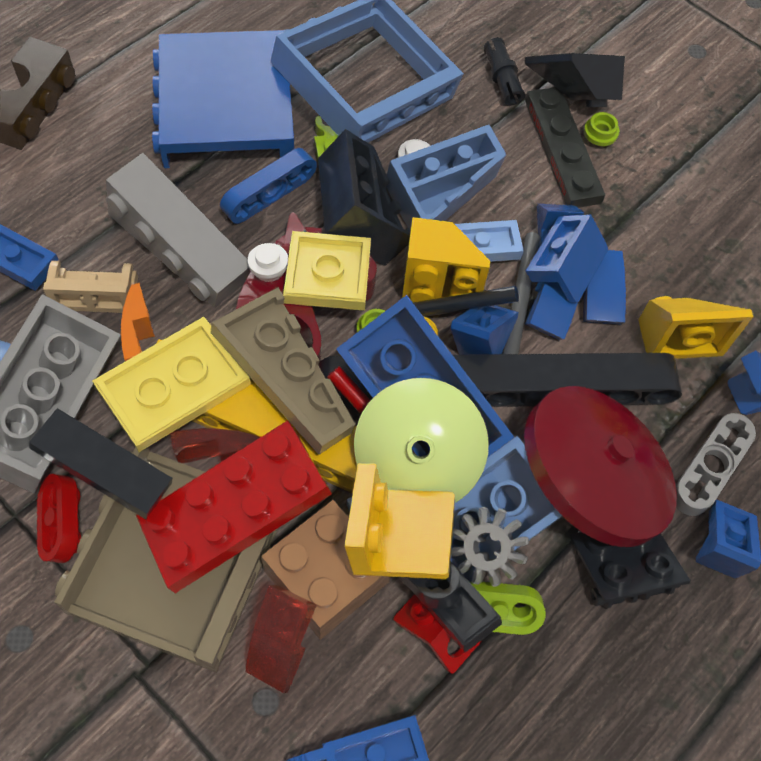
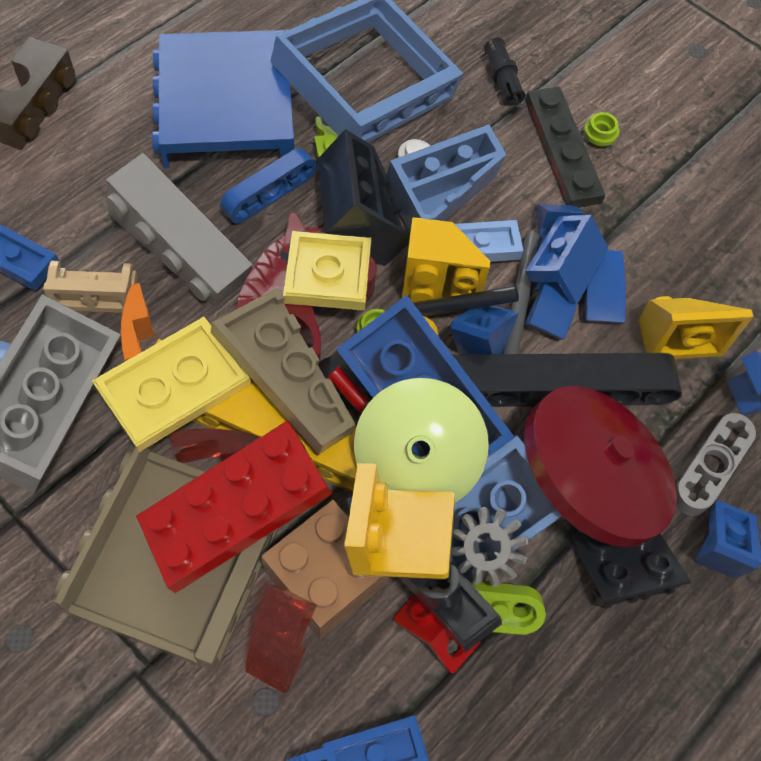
(57, 519): red plate -> none
(100, 463): black tile -> none
(268, 261): white plate -> none
(582, 75): black slope -> none

